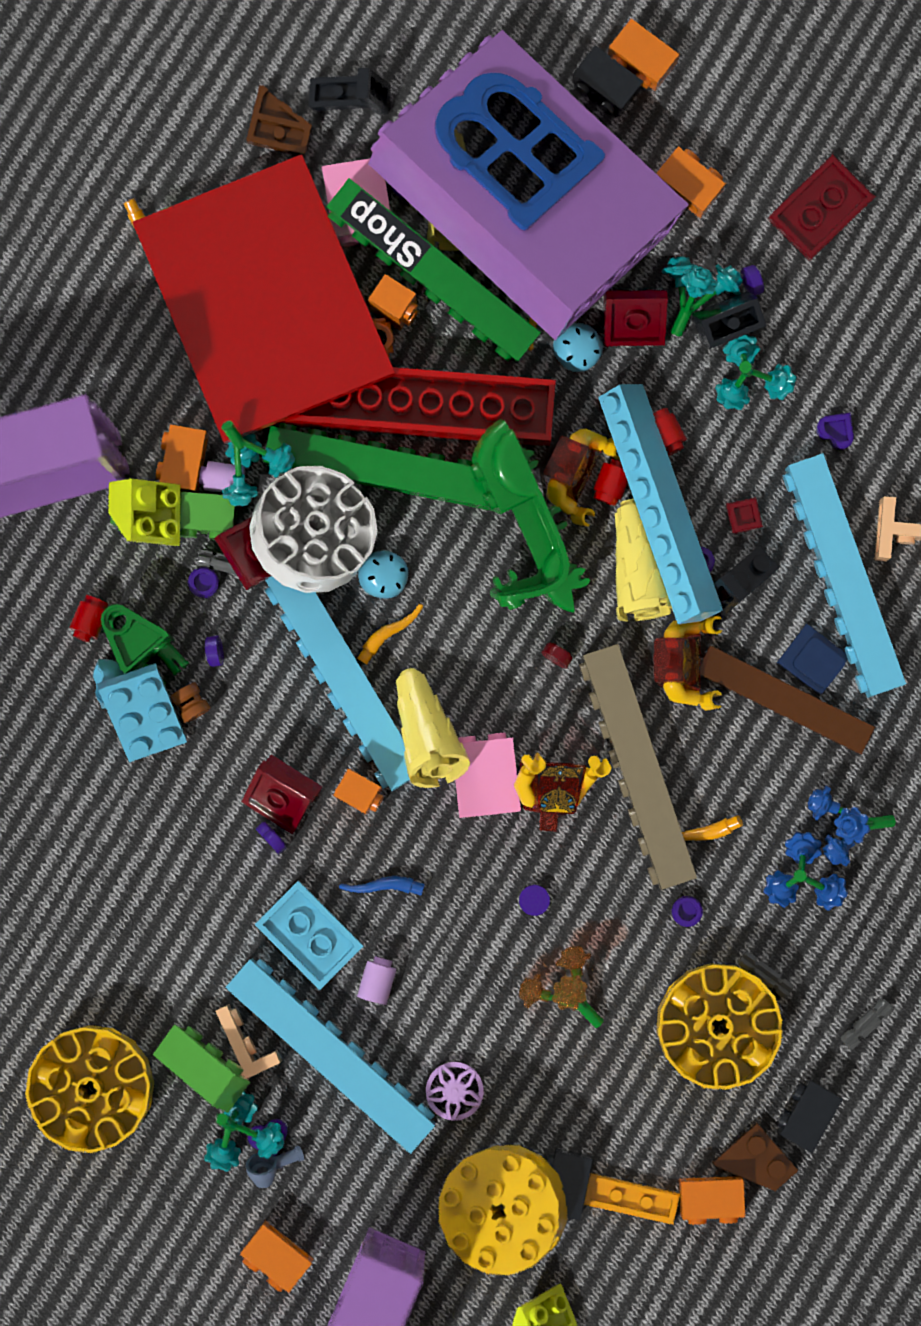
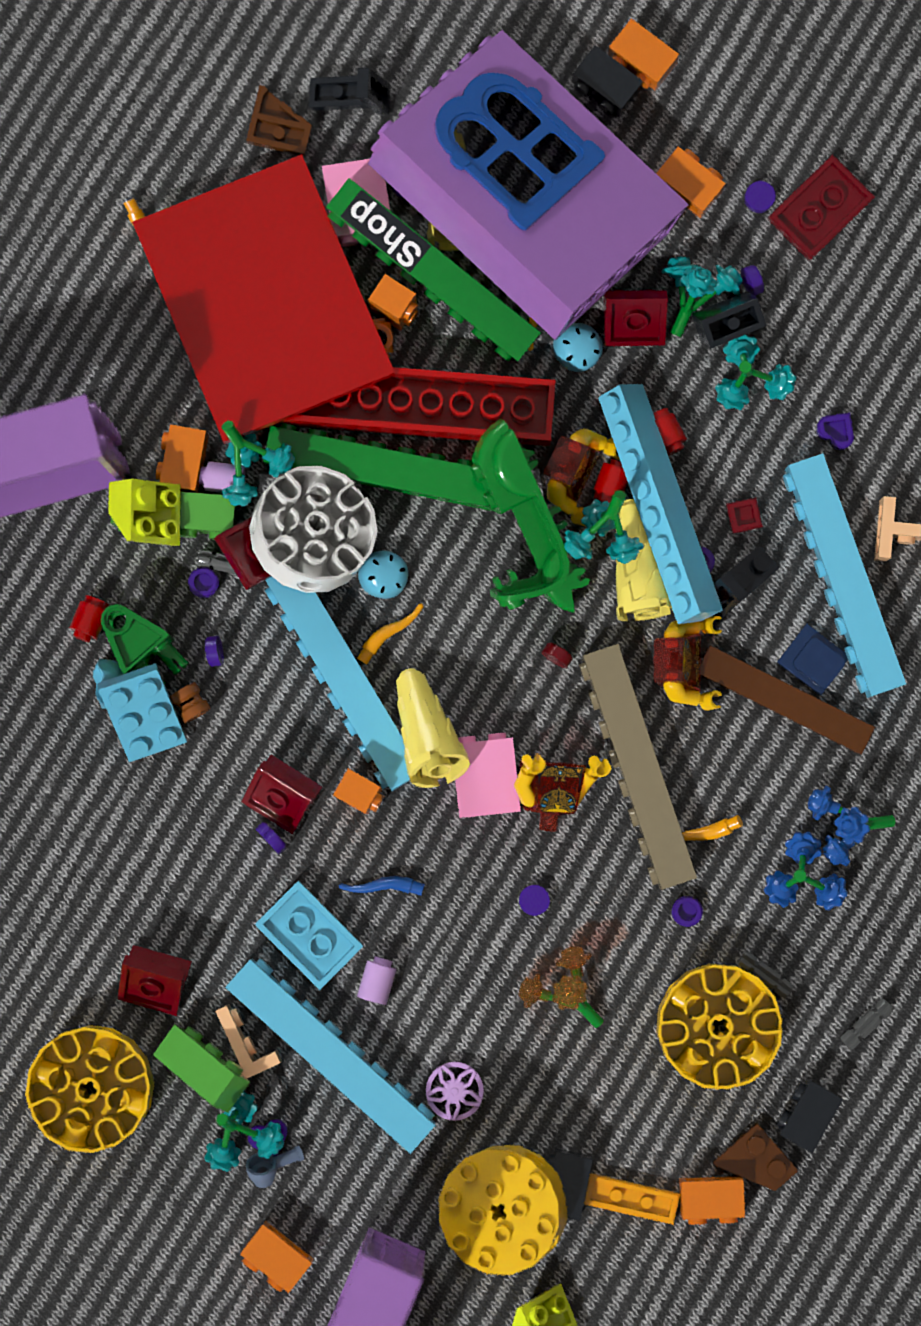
(153, 980): none -> dark red bracket
(600, 519): none -> teal plant
(759, 196): none -> dark purple tile

